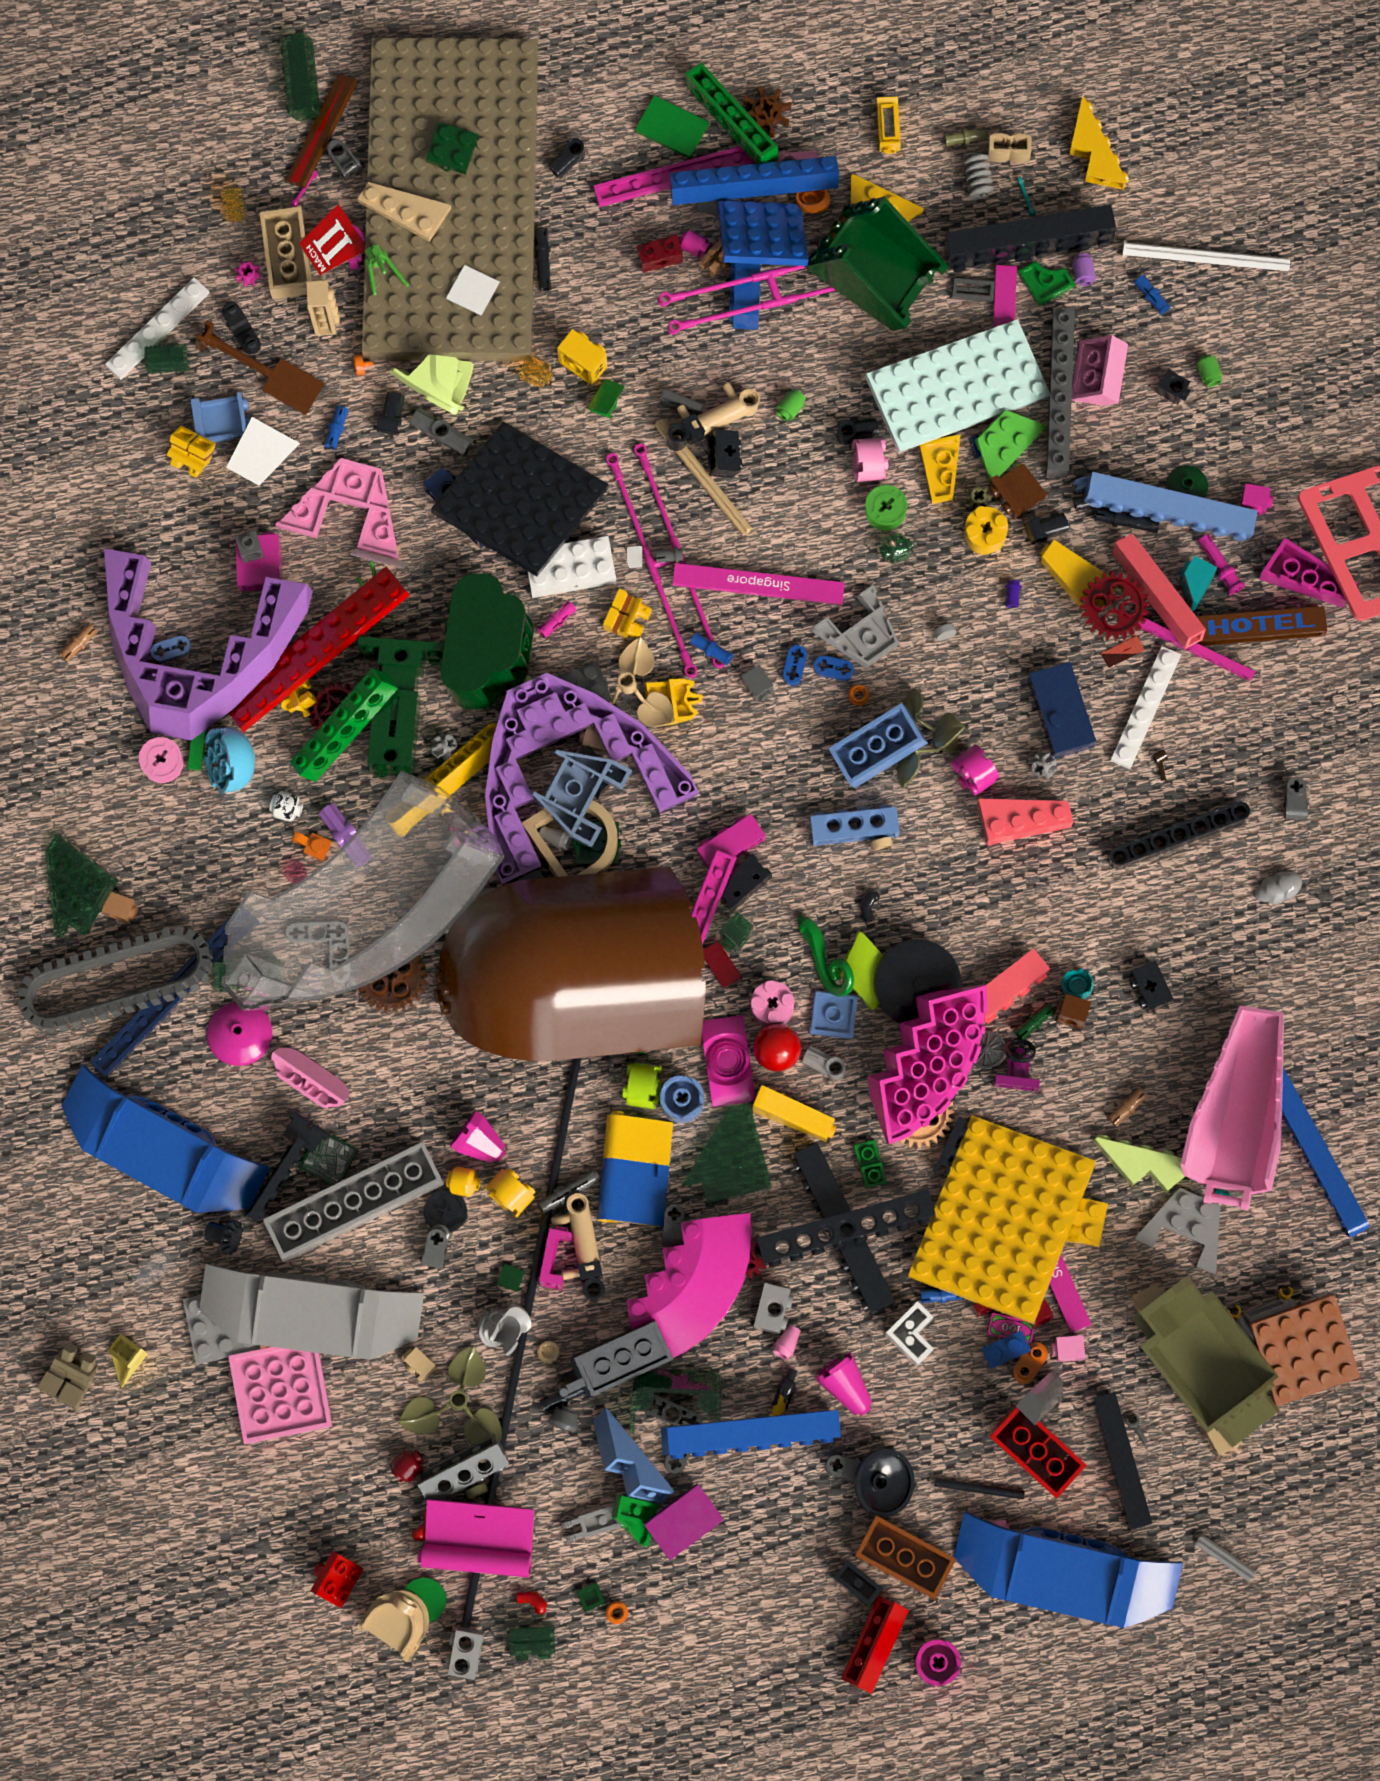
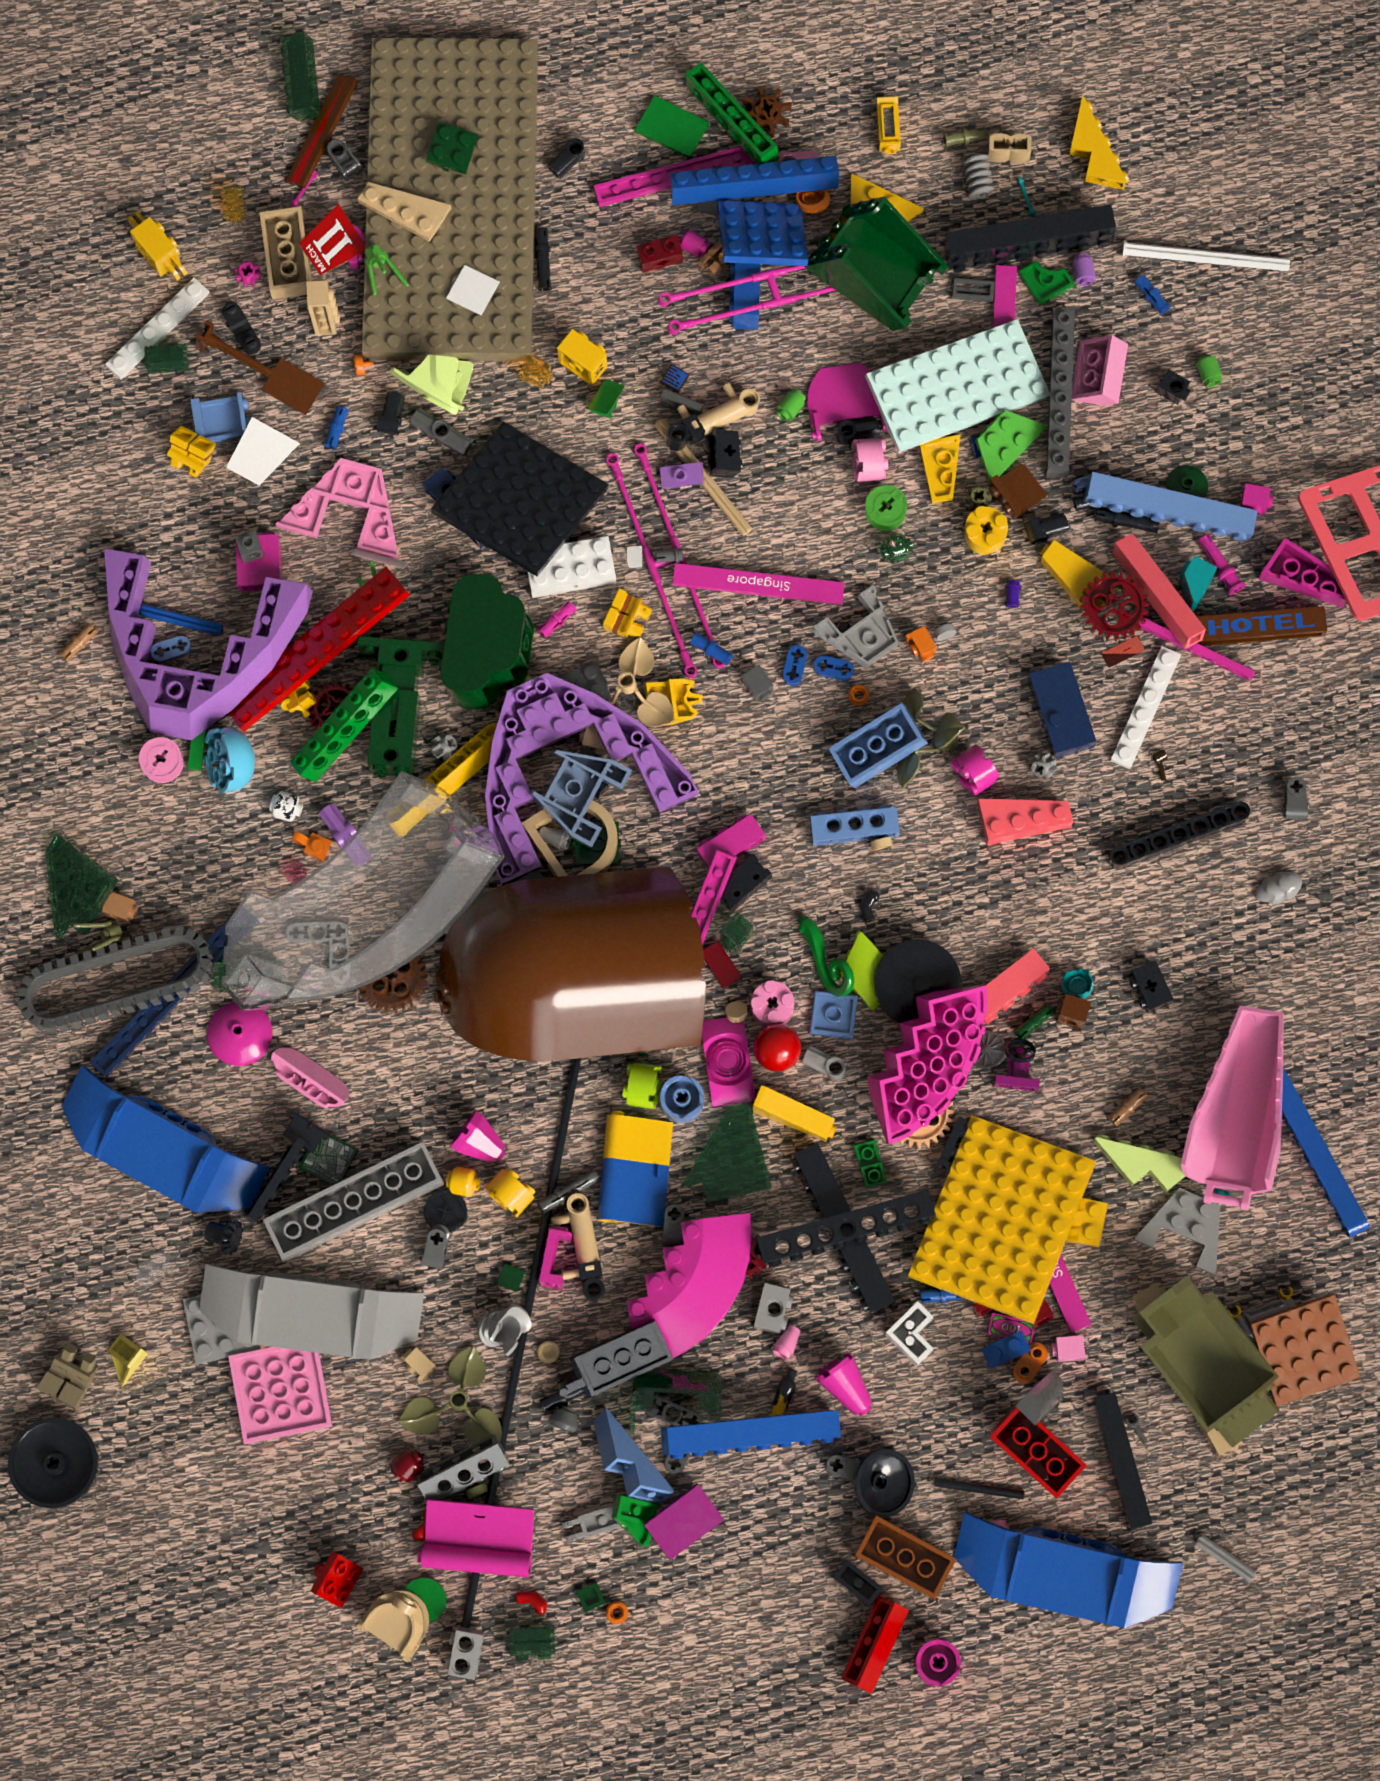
(32, 1461): none -> black dish
(108, 935): none -> olive plant
(155, 246): none -> yellow brick
(181, 619): none -> blue axle
(674, 378): none -> tile
(682, 475): none -> medium lavender plate
(736, 1012): none -> tan tile
(840, 395): none -> dark pink piece
(921, 644): none -> orange brick

